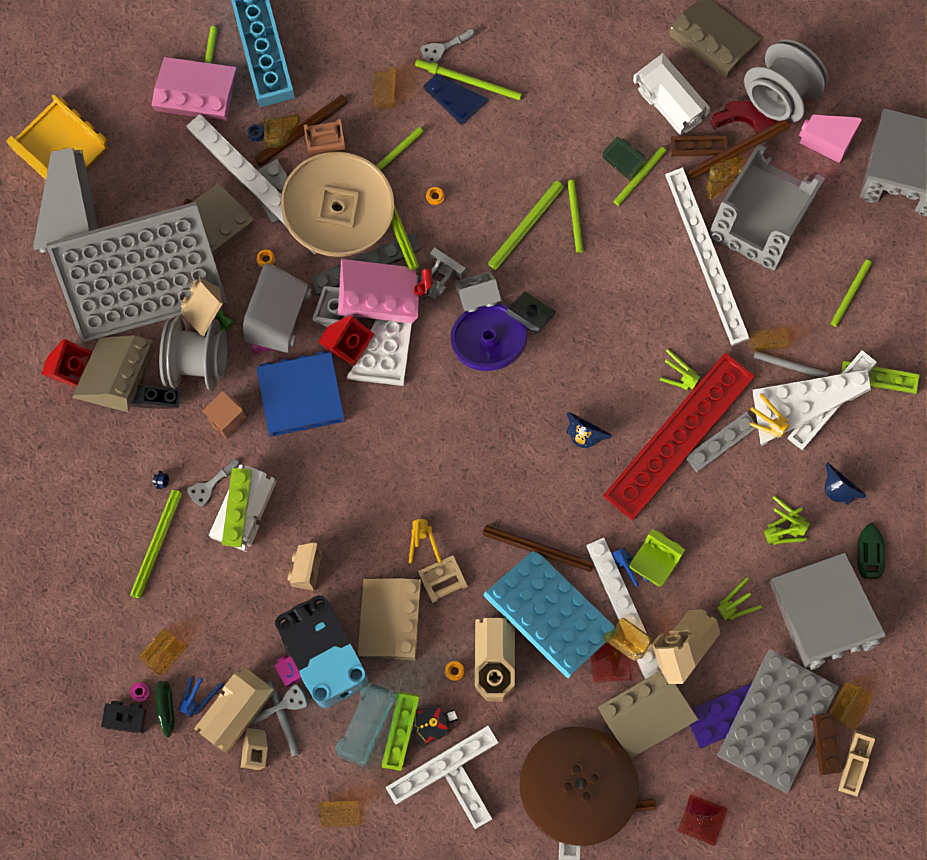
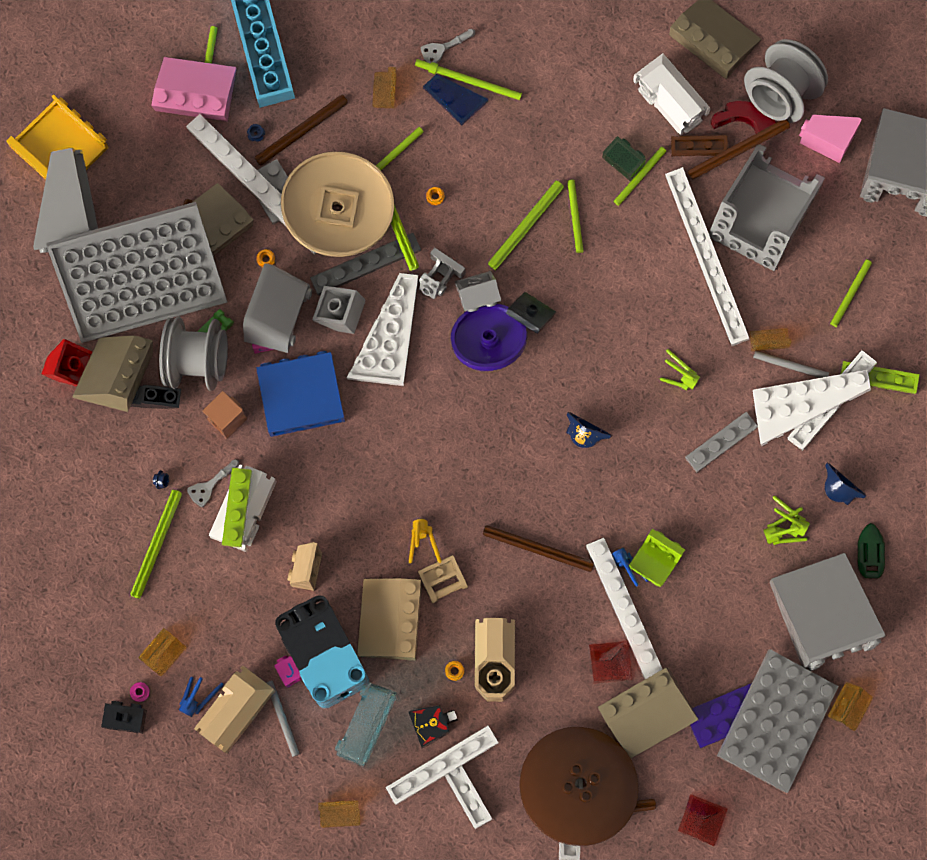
(165, 707): dark green piece -> none
(202, 304): tan slope -> none
(254, 749): tan slope -> none
(279, 130): clear yellow wing -> none
(284, 704): light grey piece -> none
(325, 138): nougat piece -> none
(346, 339): red slope -> none
(377, 291): bright pink slope -> none
(400, 730): lime plate -> none
(426, 284): red arm -> none
(550, 613): medium azure plate -> none
(629, 639): clear yellow panel -> none
(678, 436): red plate -> none
(685, 645): tan brick -> none
(723, 175): clear yellow wing -> none
(728, 609): lime plant -> none
(778, 426): yellow plant -> none
(826, 743): reddish brown plate -> none
(856, 762): tan slope -> none

